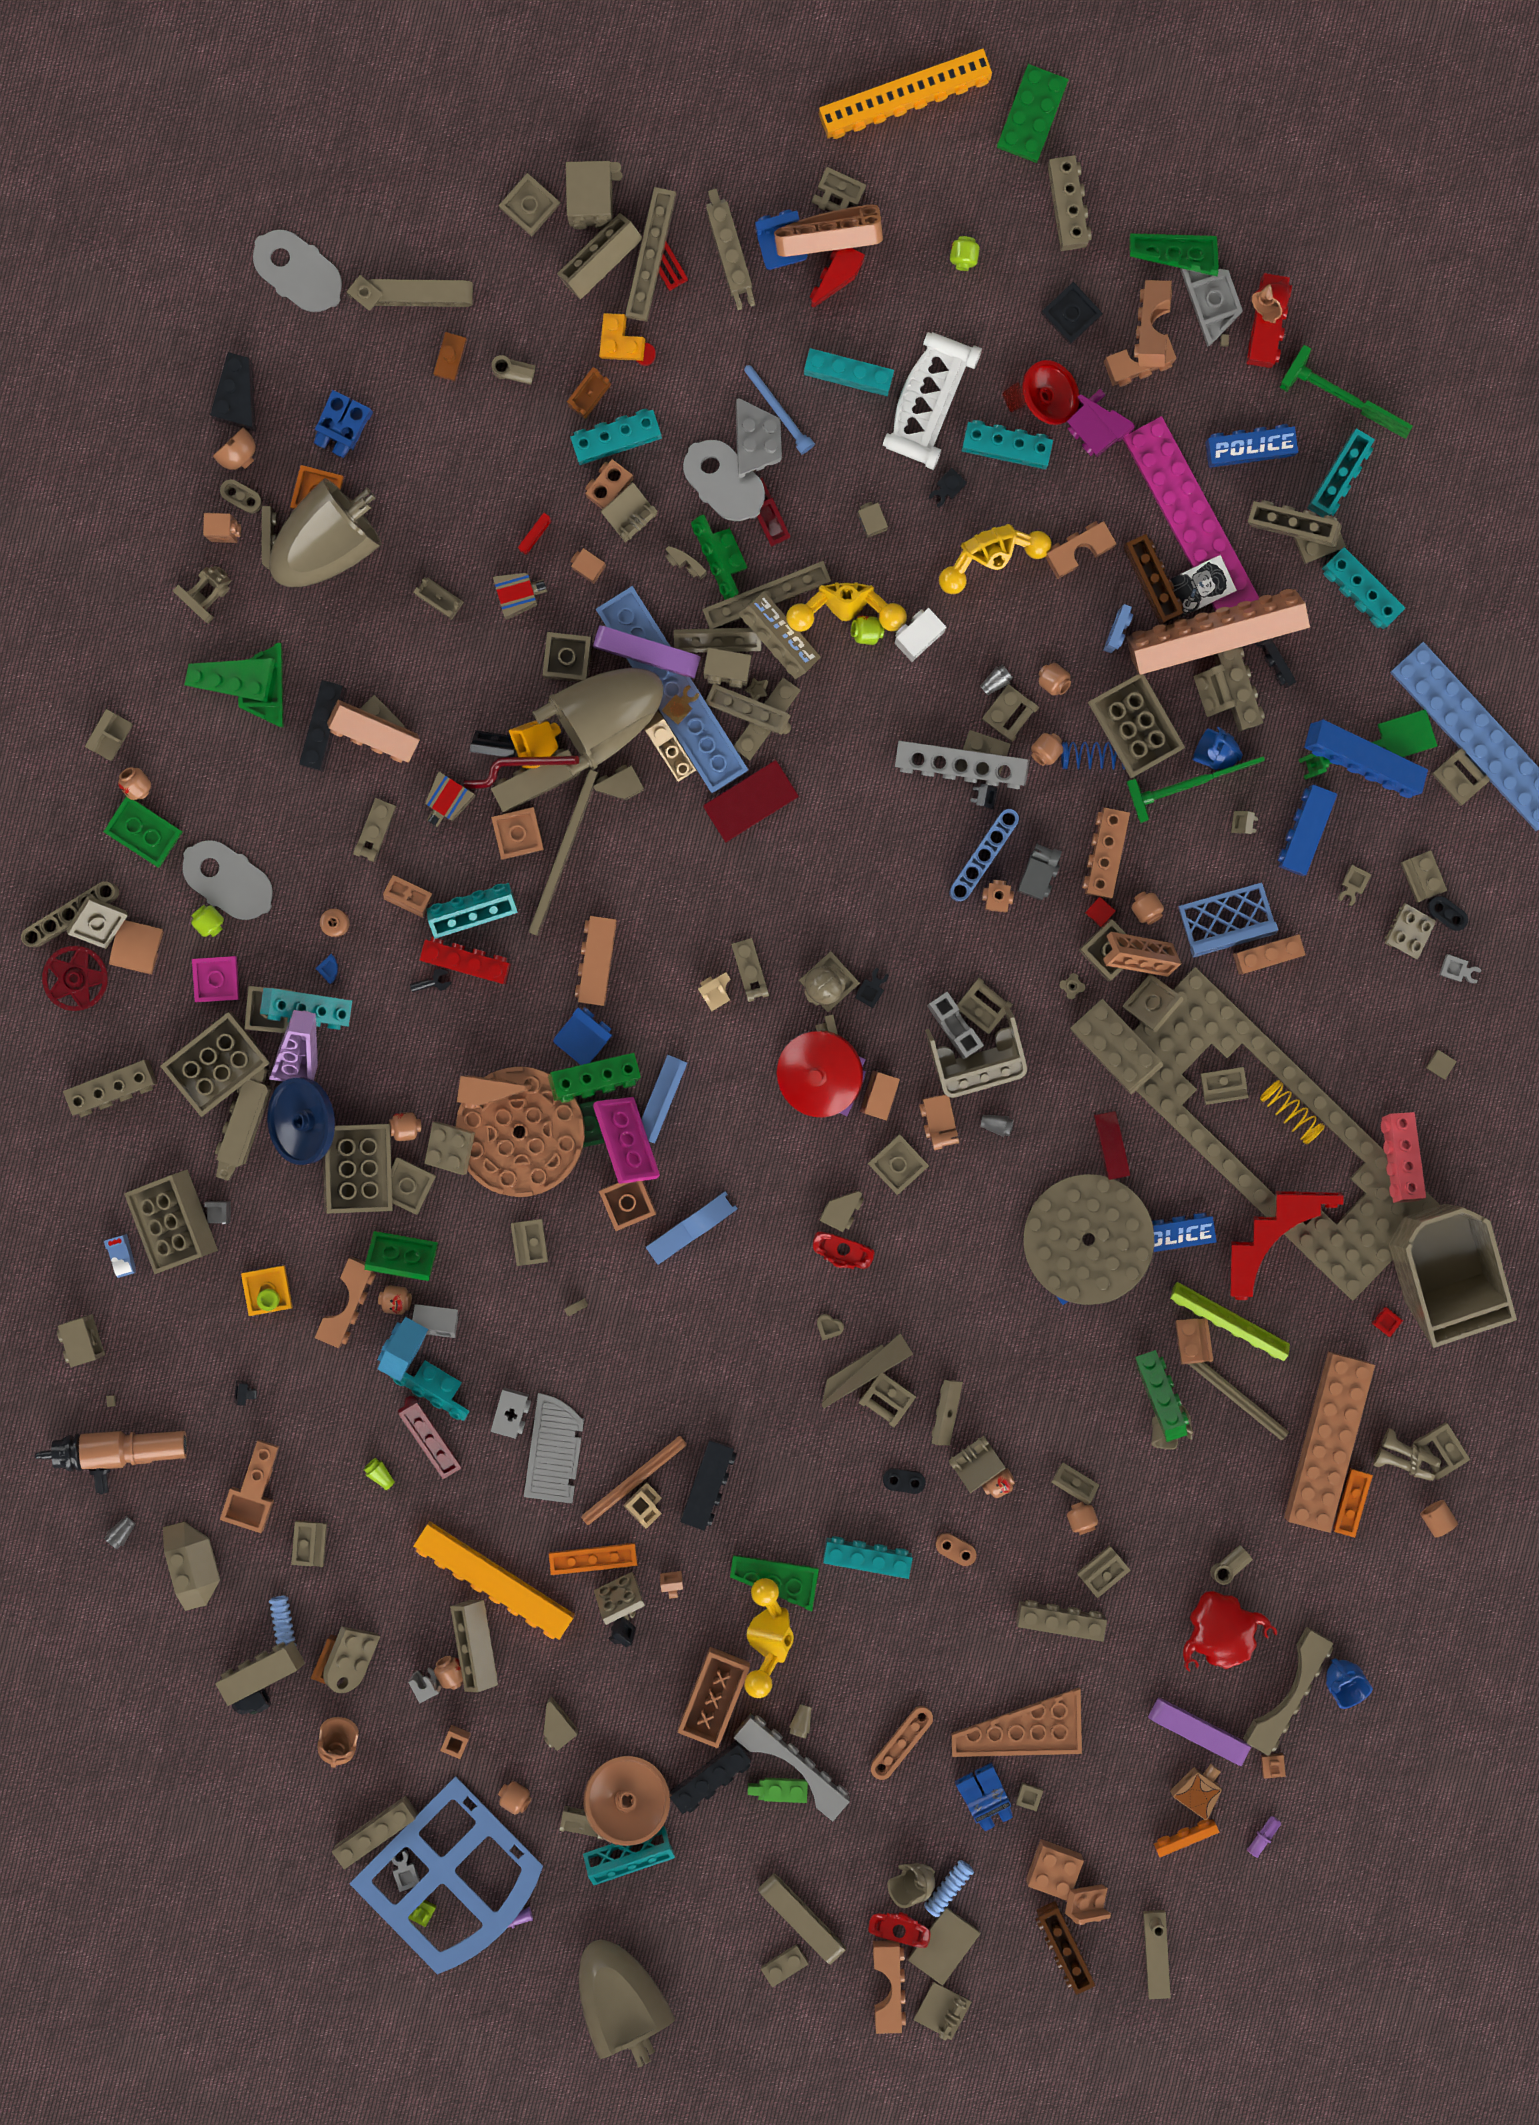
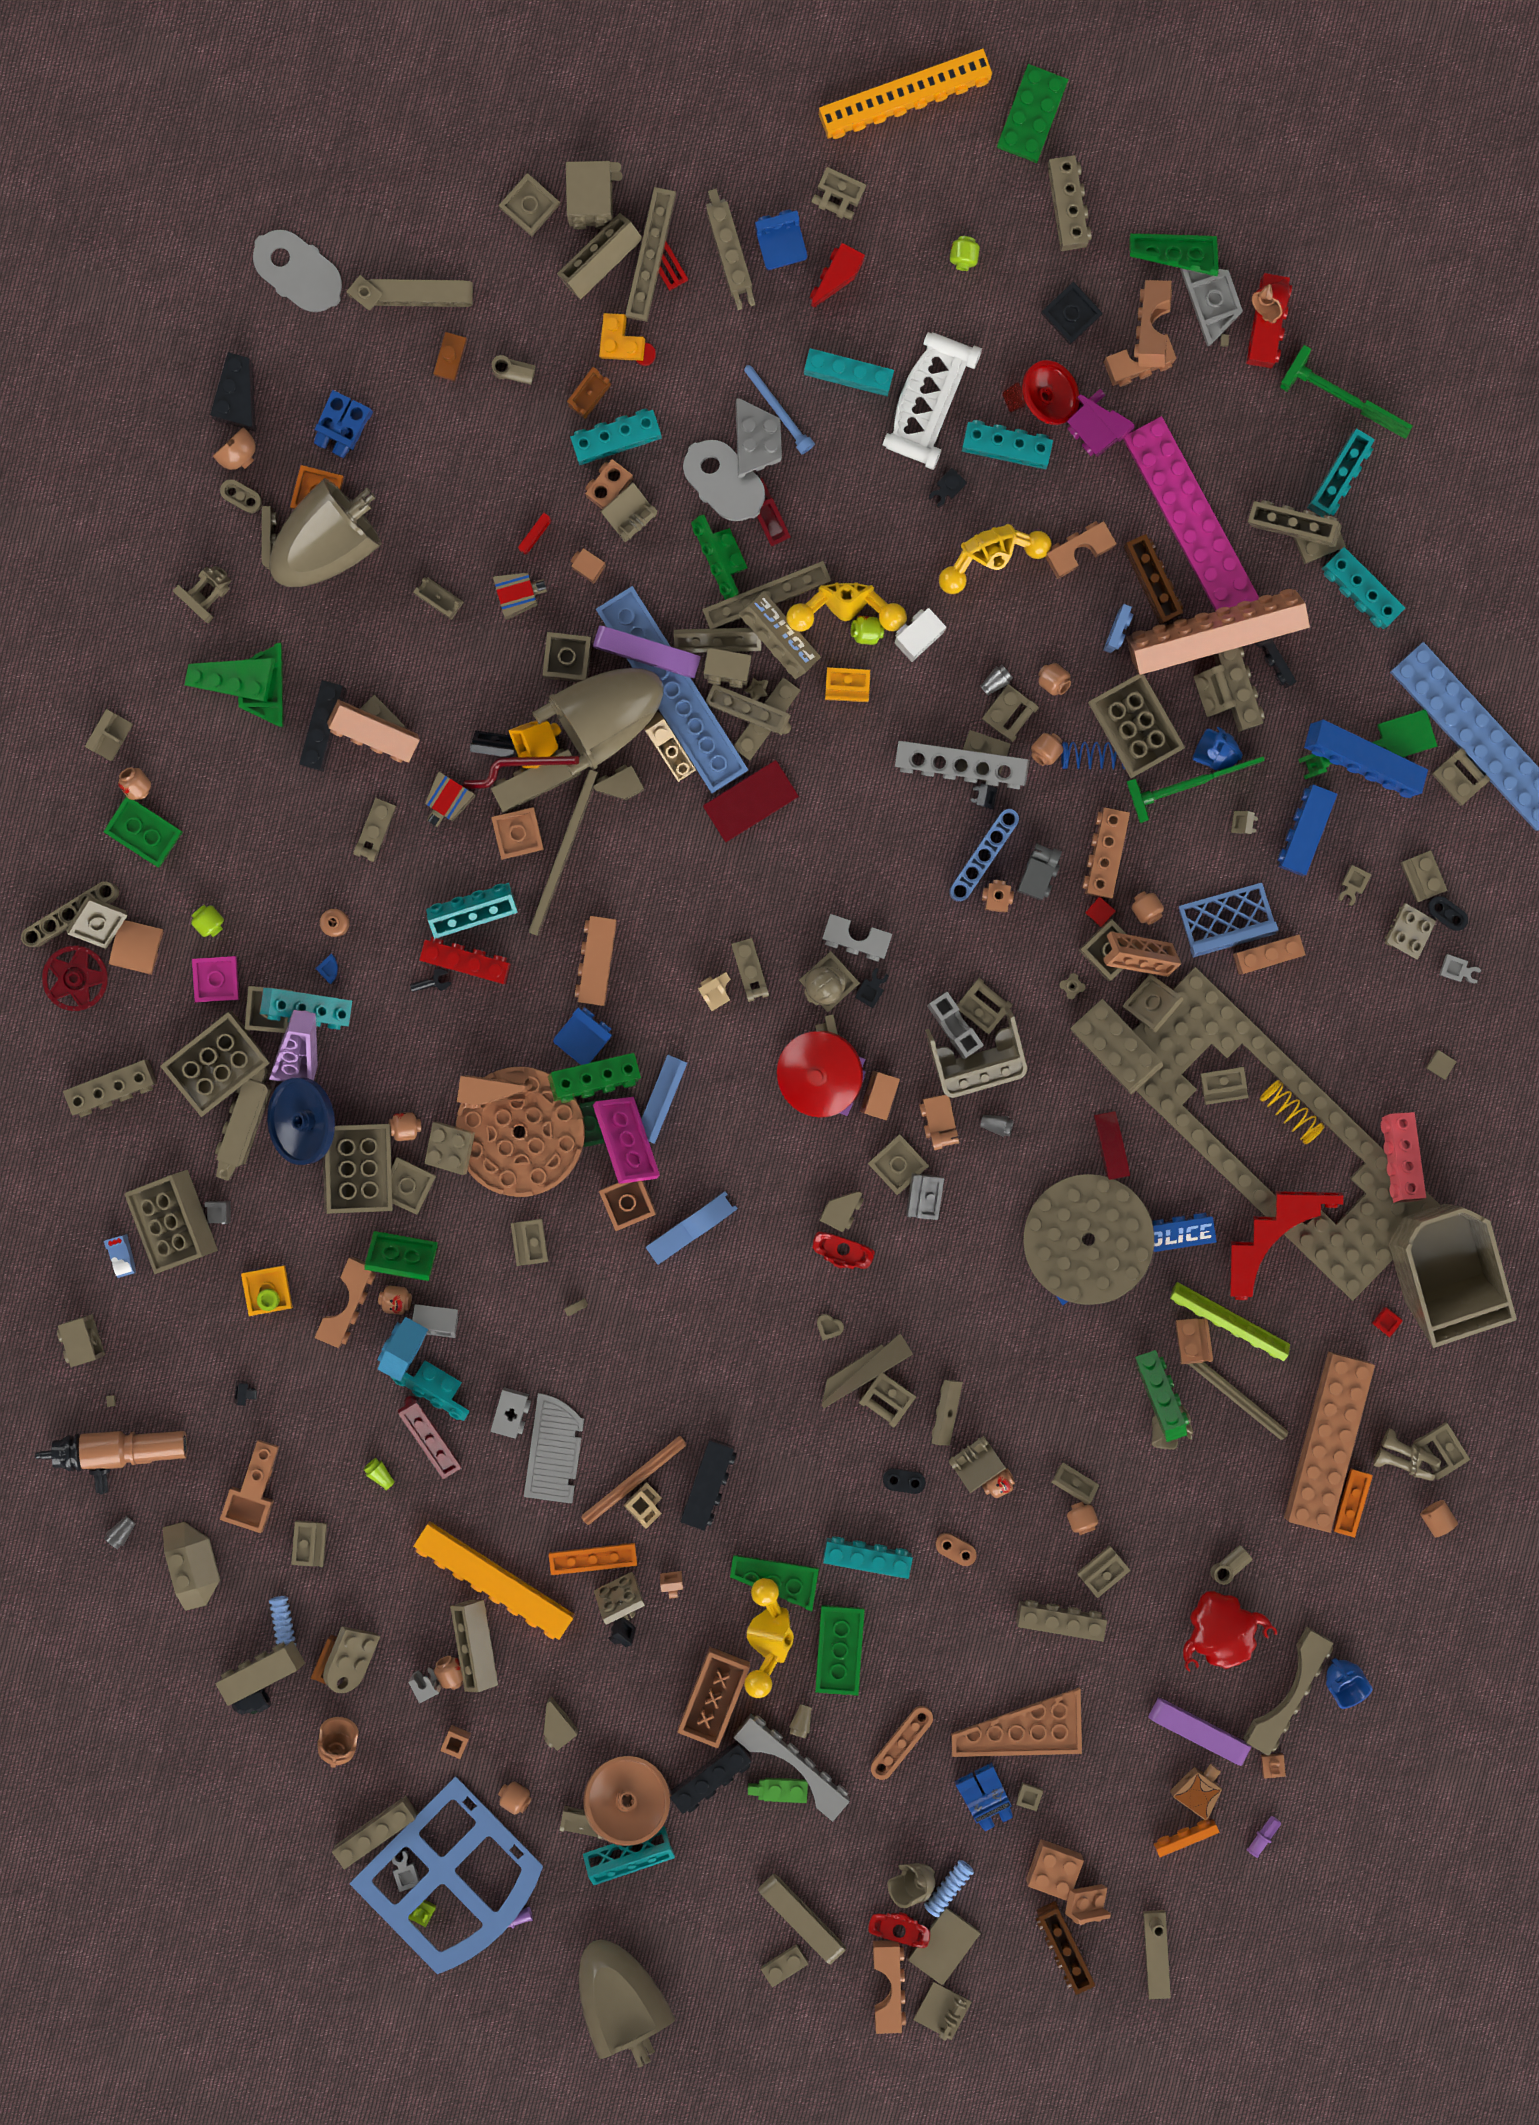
(221, 528): nougat brick -> none
(238, 885): light grey piece -> none
(407, 896): nougat hinge -> none
(678, 707): clear orange plate -> none
(679, 558): dark tan slope -> none
(831, 231): nougat beam -> none
(839, 1650): none -> green plate
(847, 684): none -> light orange plate
(872, 519): dark tan brick -> none
(874, 945): none -> light grey arch
(925, 1196): none -> flat silver plate
(1203, 585): sticker -> none
(1251, 446): blue brick -> none

